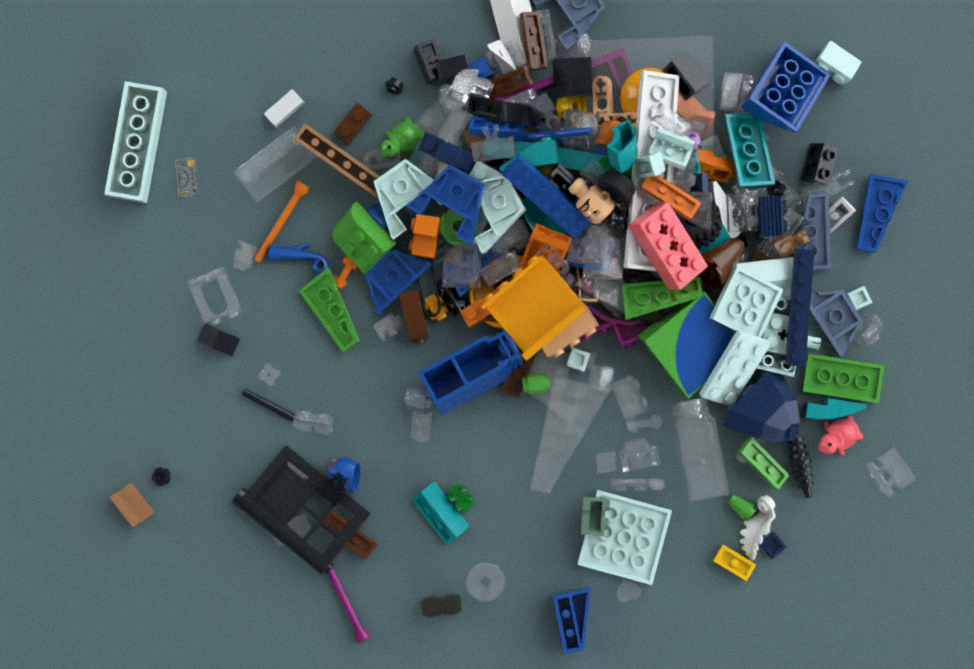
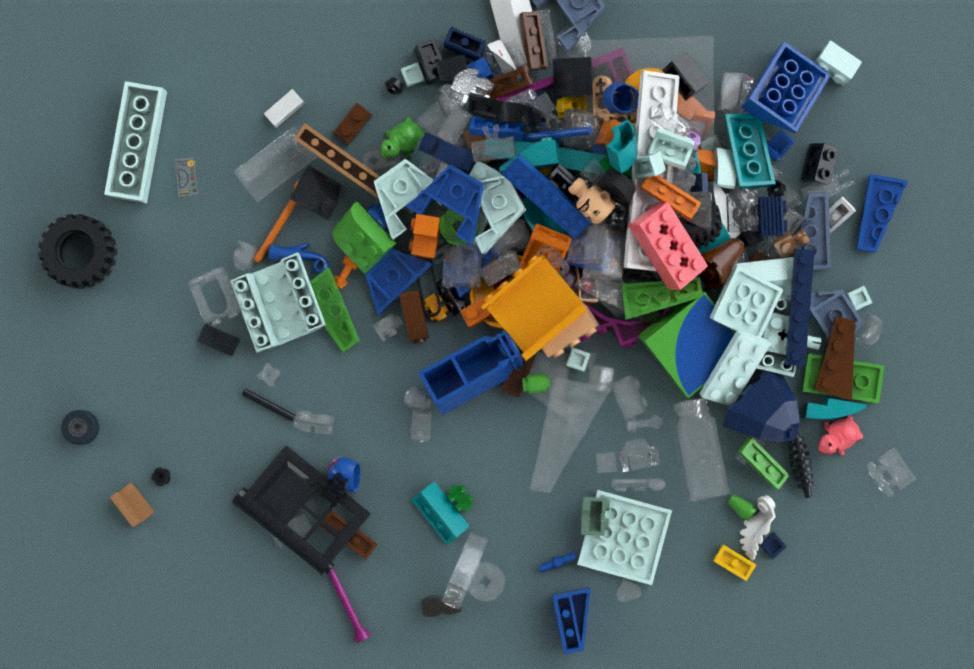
(57, 236): none -> black tyre
(87, 426): none -> black wheel
(278, 303): none -> light aqua slope
(317, 193): none -> black slope
(412, 74): none -> light aqua tile
(464, 44): none -> dark blue brick
(464, 571): none -> clear slope
(557, 562): none -> blue bar
(619, 98): none -> blue helmet
(725, 171): none -> light aqua slope
(779, 145): none -> blue bracket
(836, 369): none -> reddish brown wing

